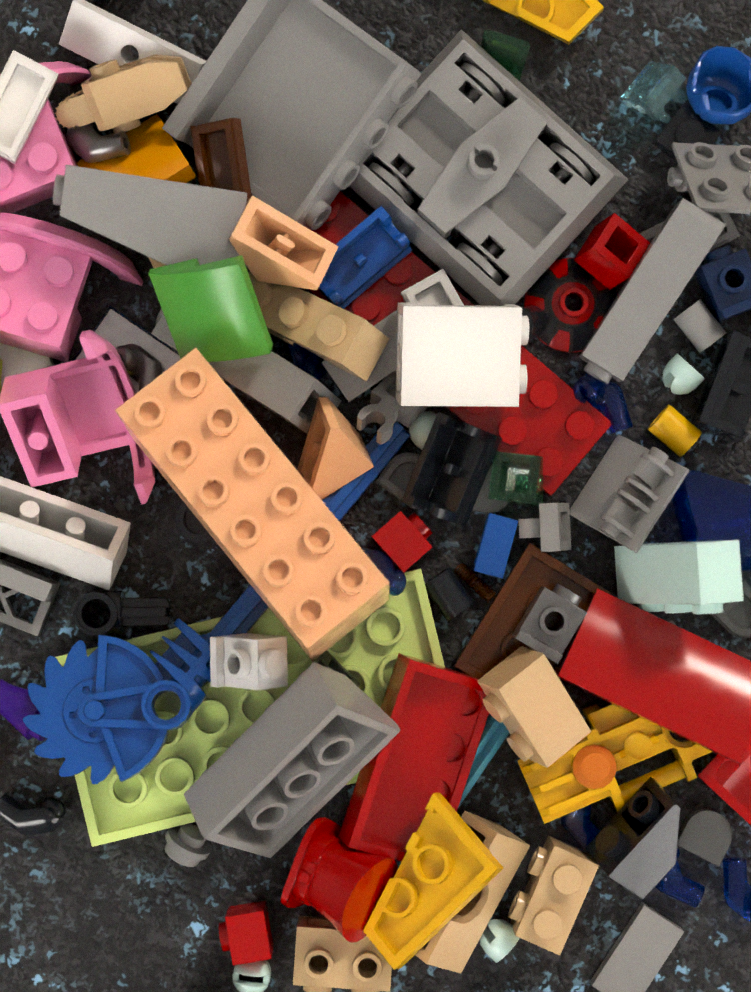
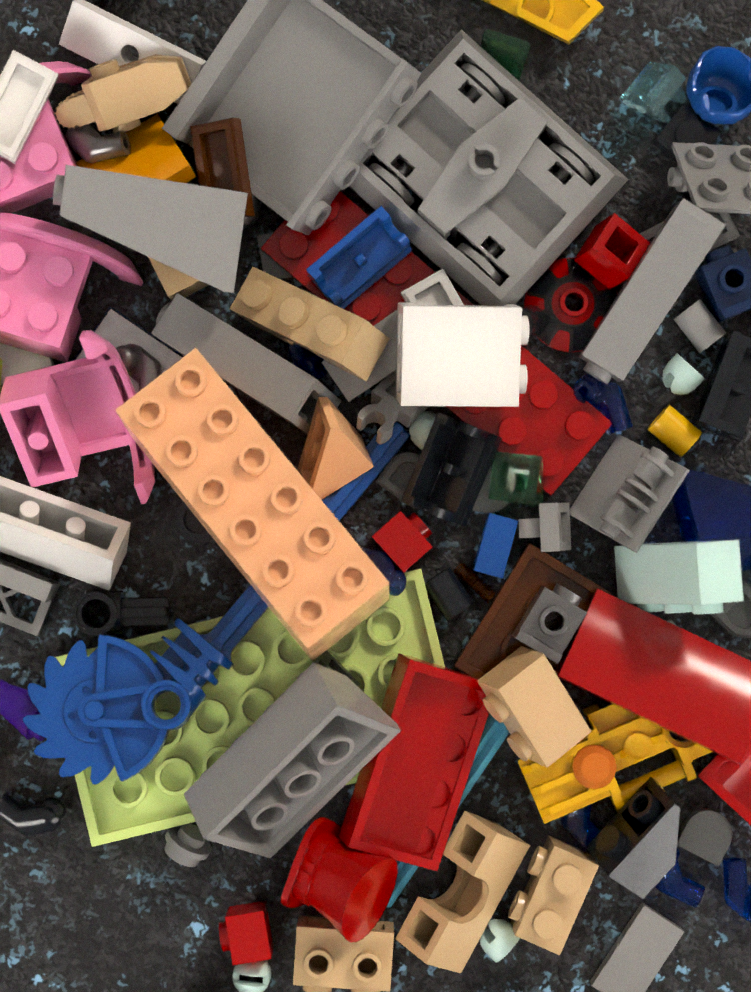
(212, 309): bright green slope -> none
(249, 661): white brick -> none
(280, 248): light nougat slope -> none
(434, 881): yellow wing -> none

